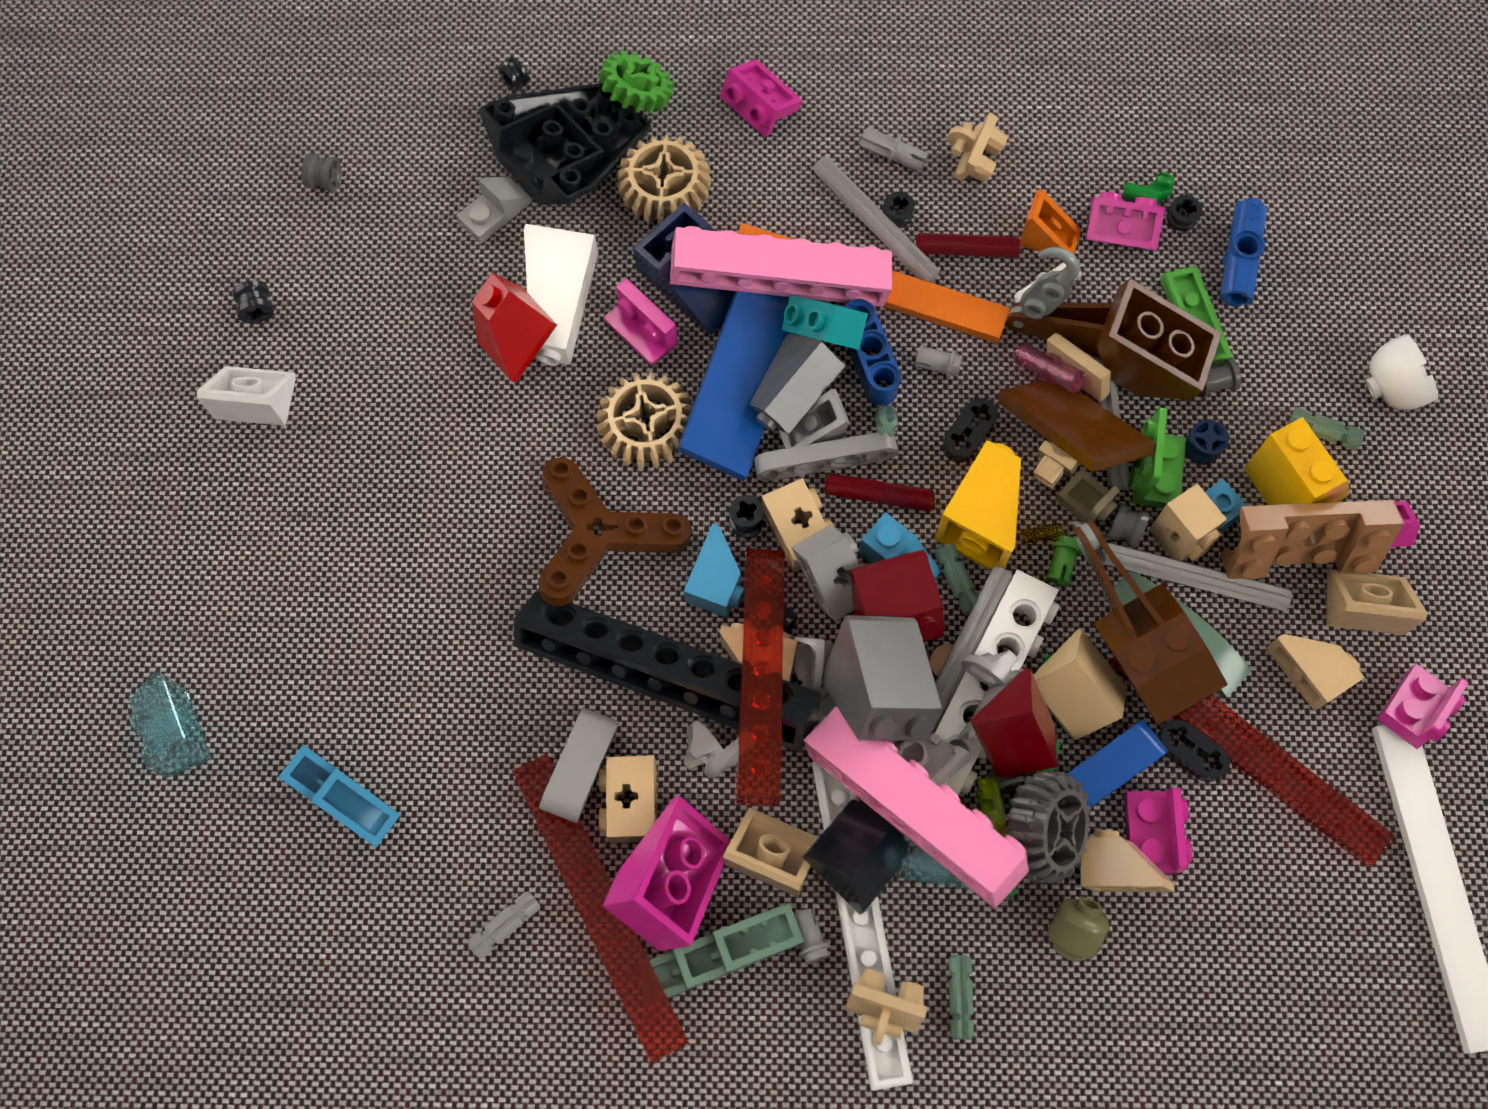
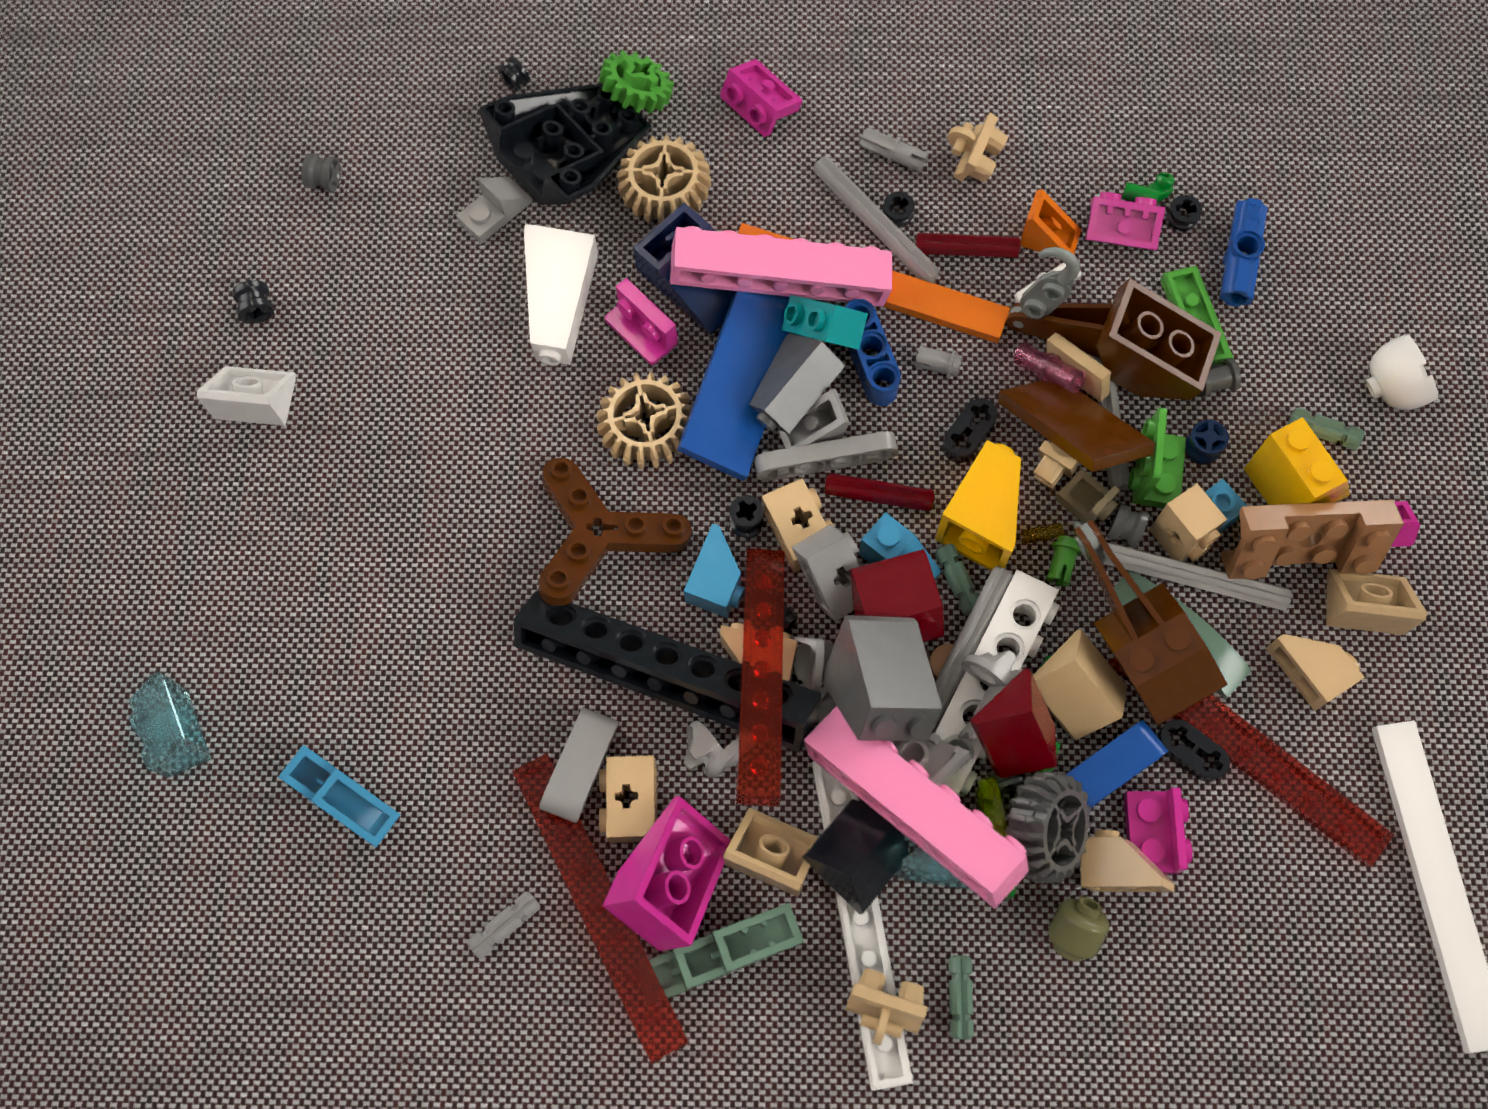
(510, 325): red slope -> none
(813, 948): light grey pin -> none
(886, 419): sand green axle -> none
(1422, 706): dark pink bracket -> none

